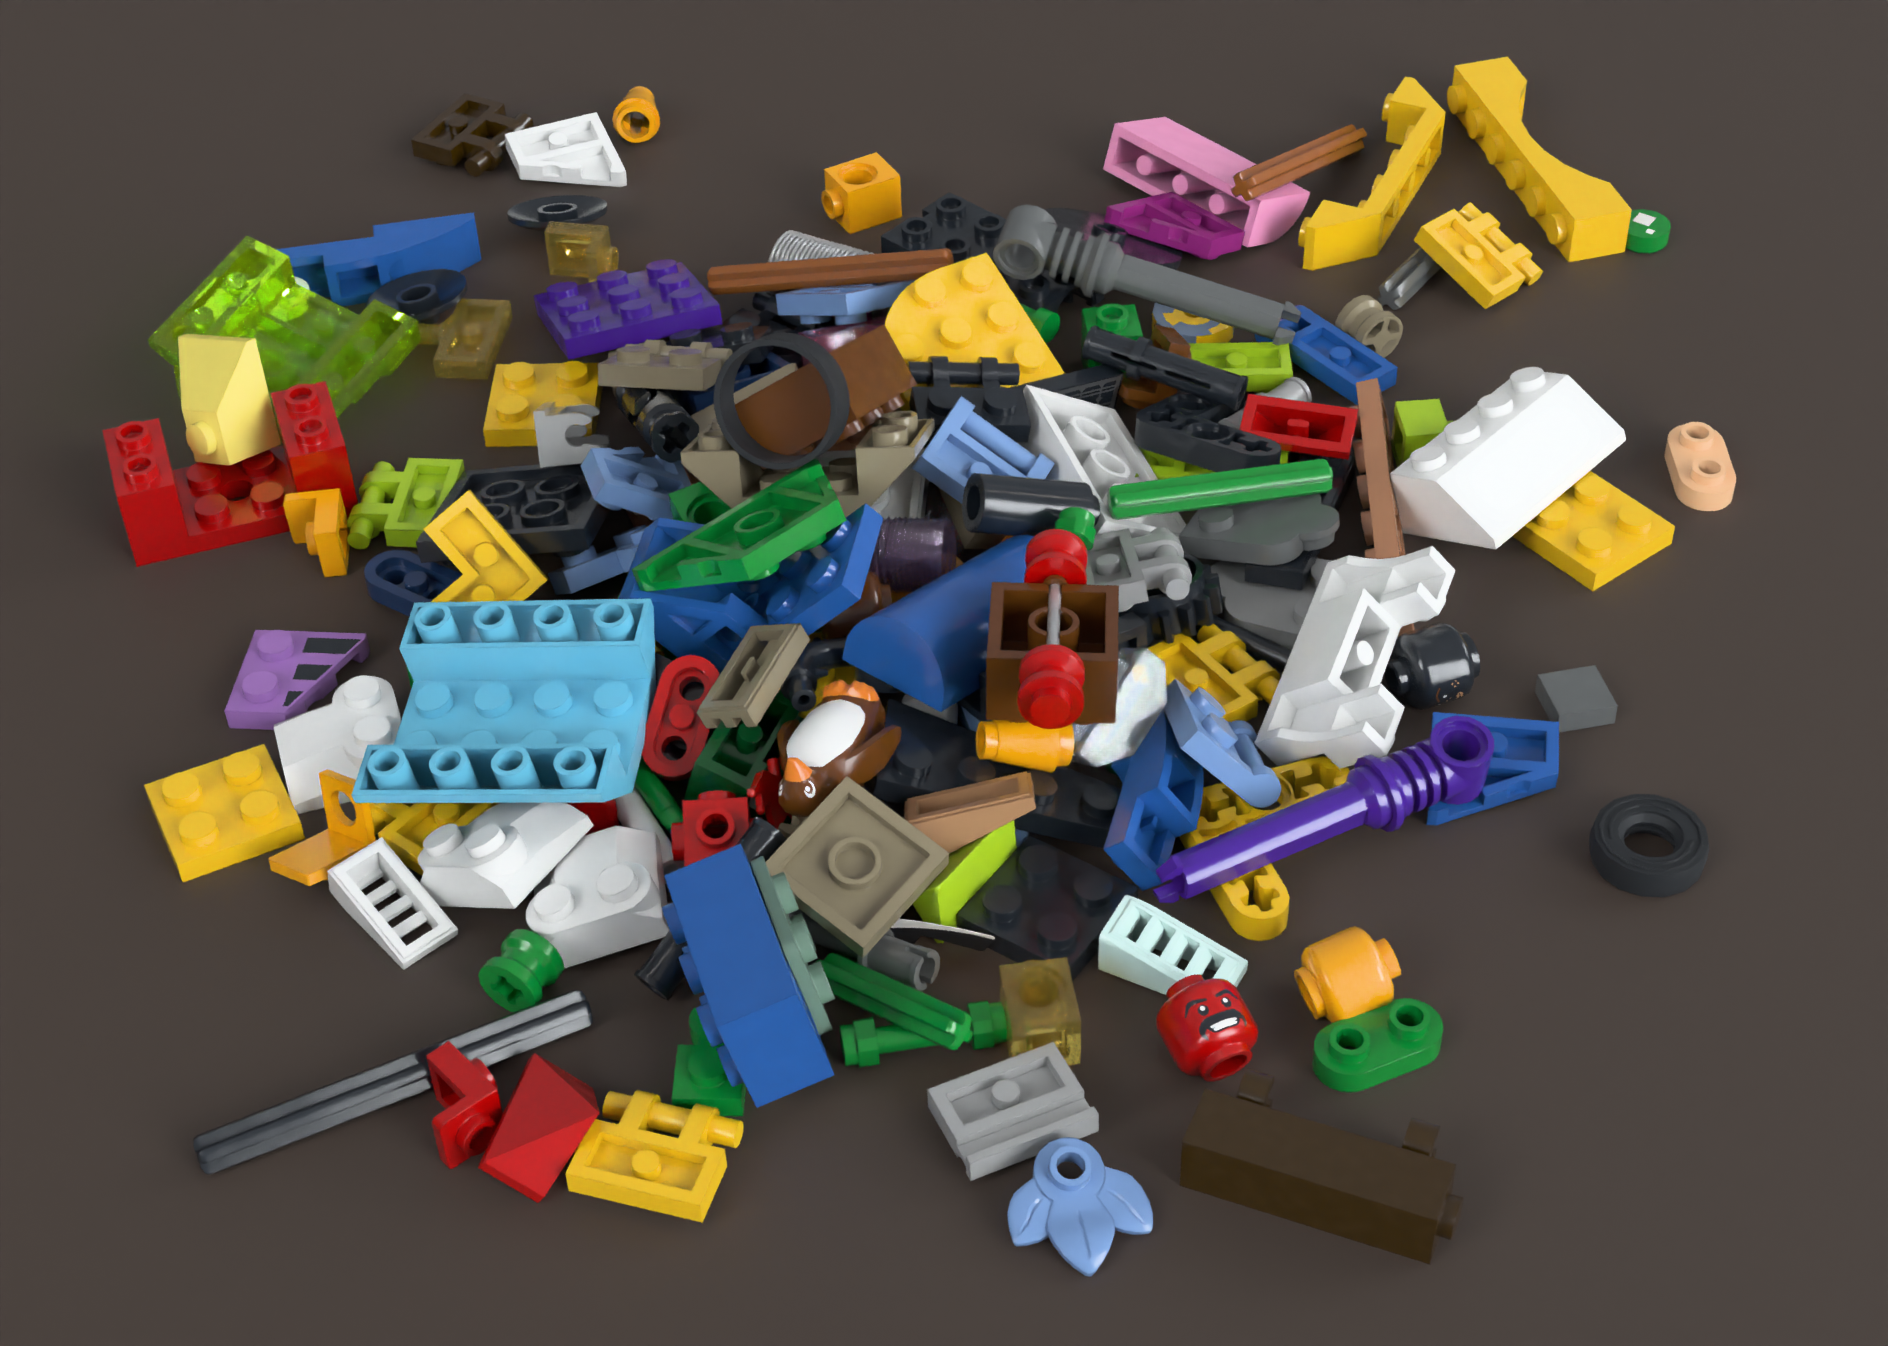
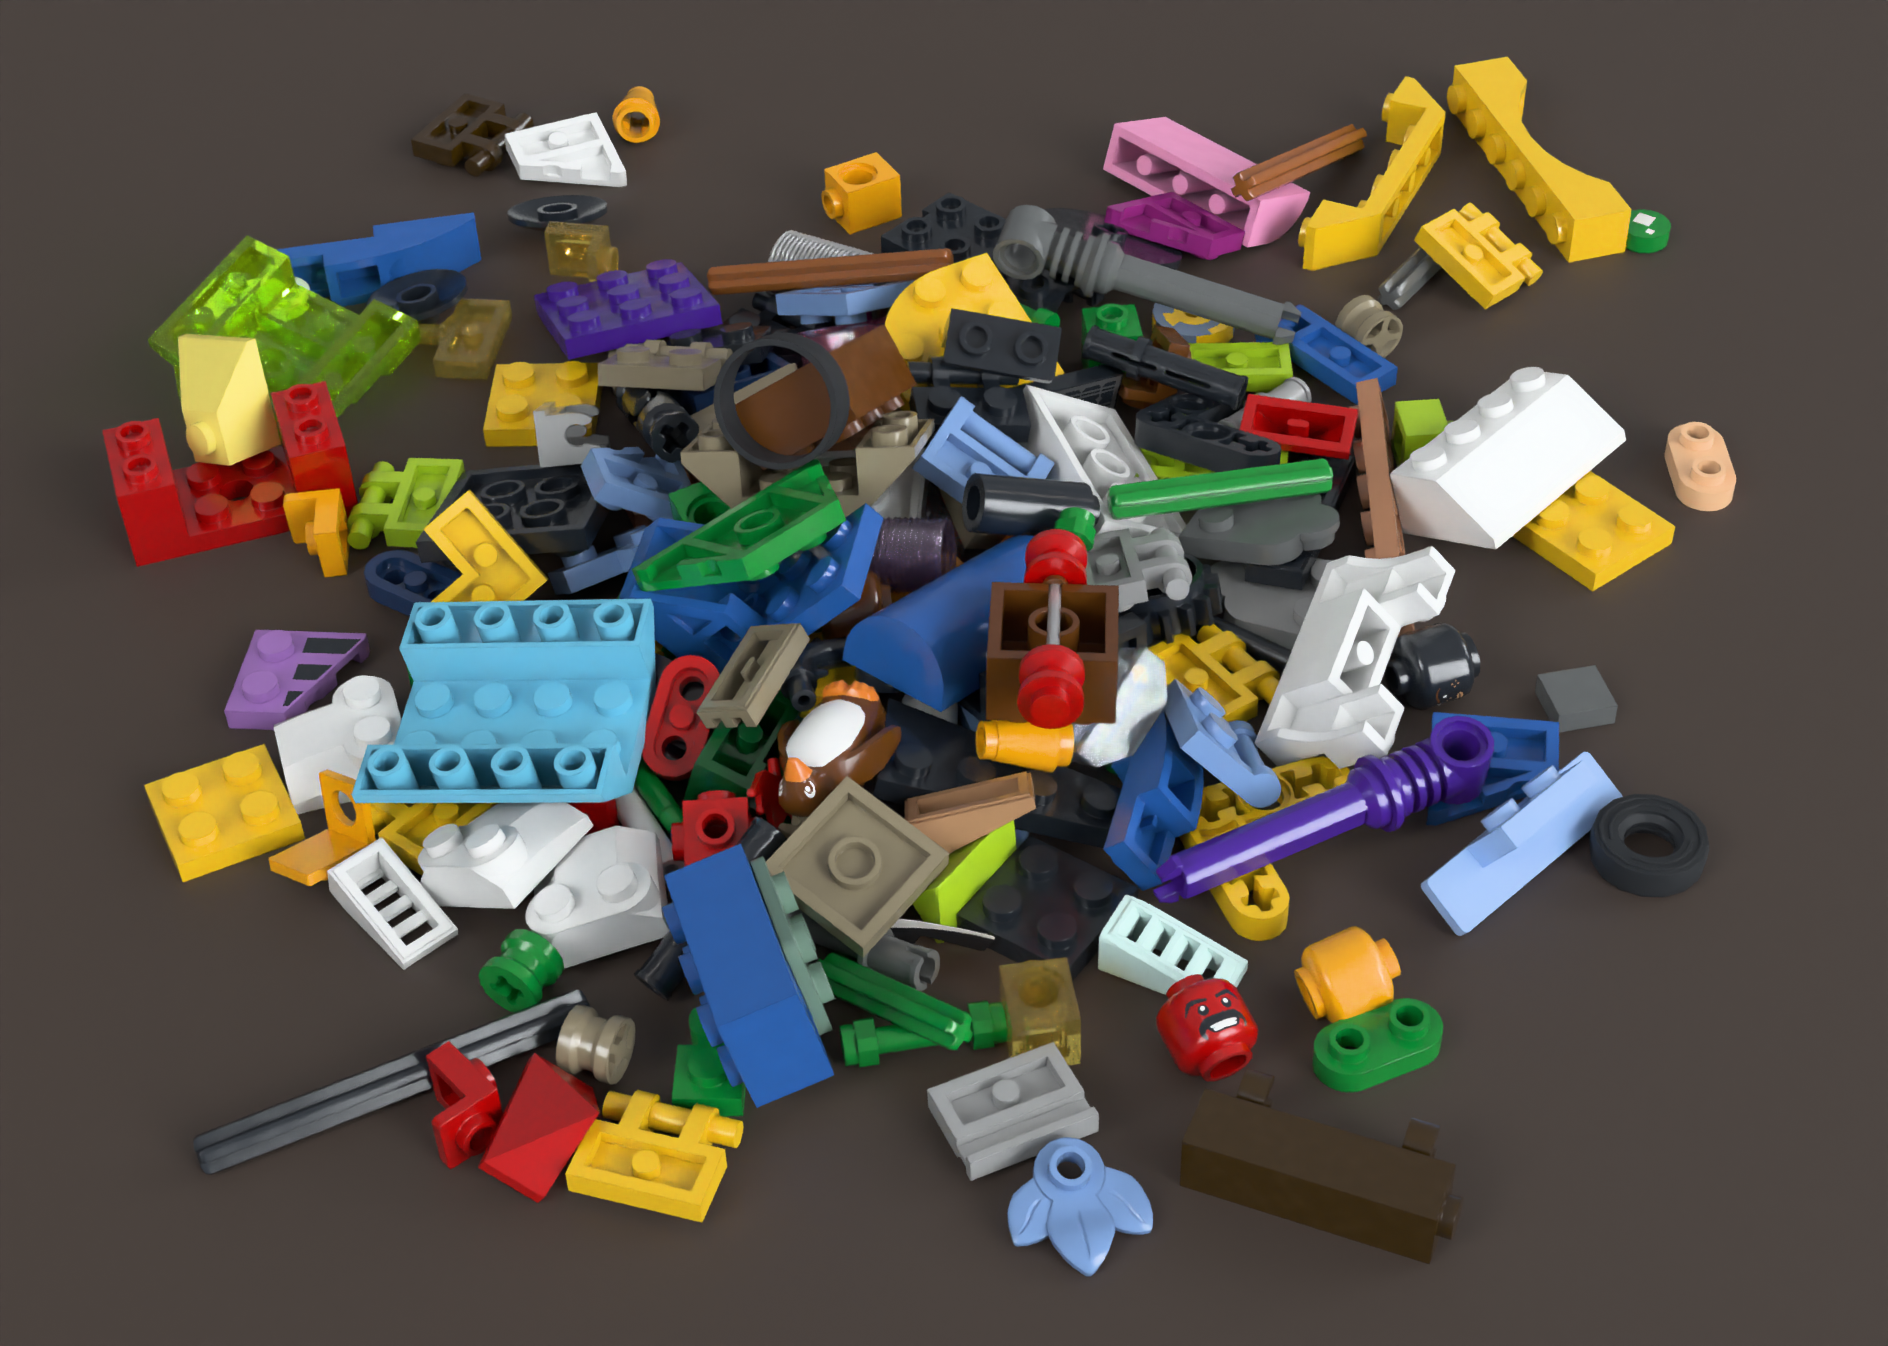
(595, 1044): none -> dark tan wheel
(1001, 346): none -> black bracket
(1520, 841): none -> light blue bracket

